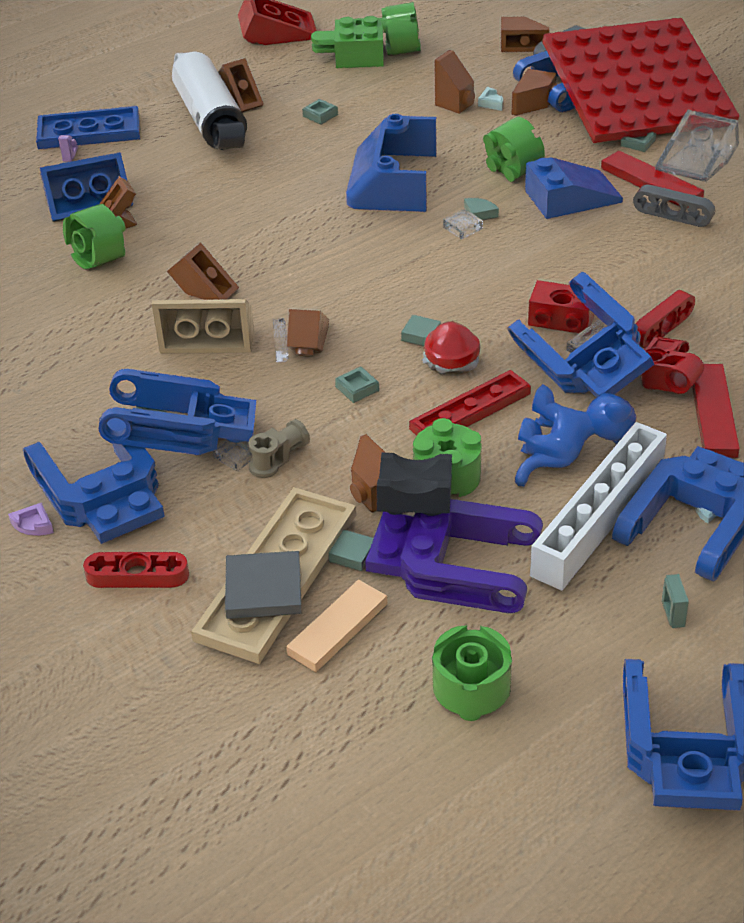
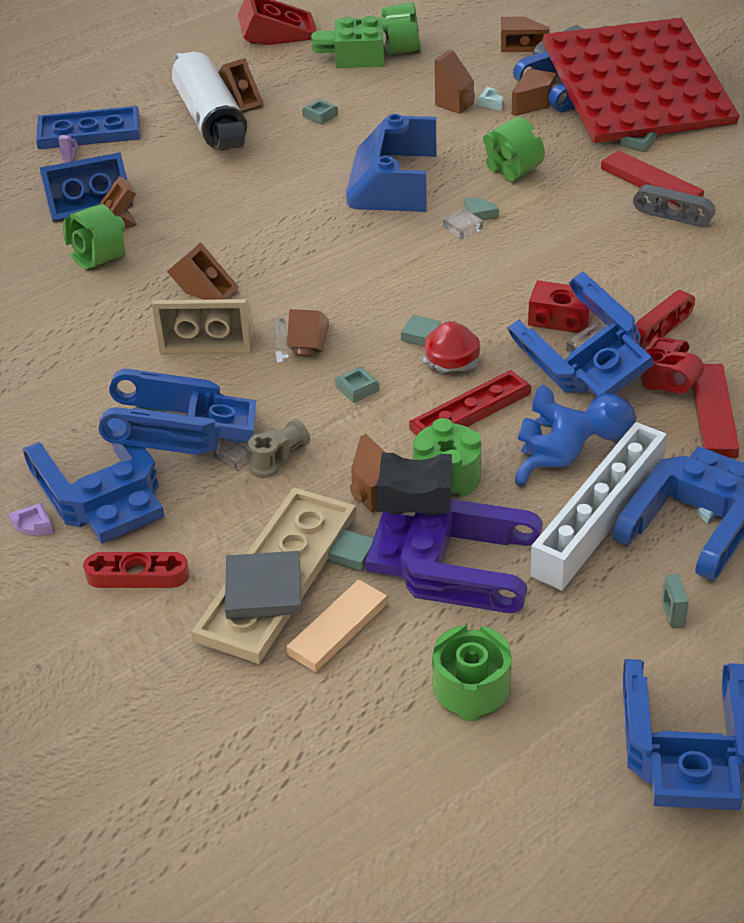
(567, 188): blue slope -> none
(700, 146): clear slope -> none

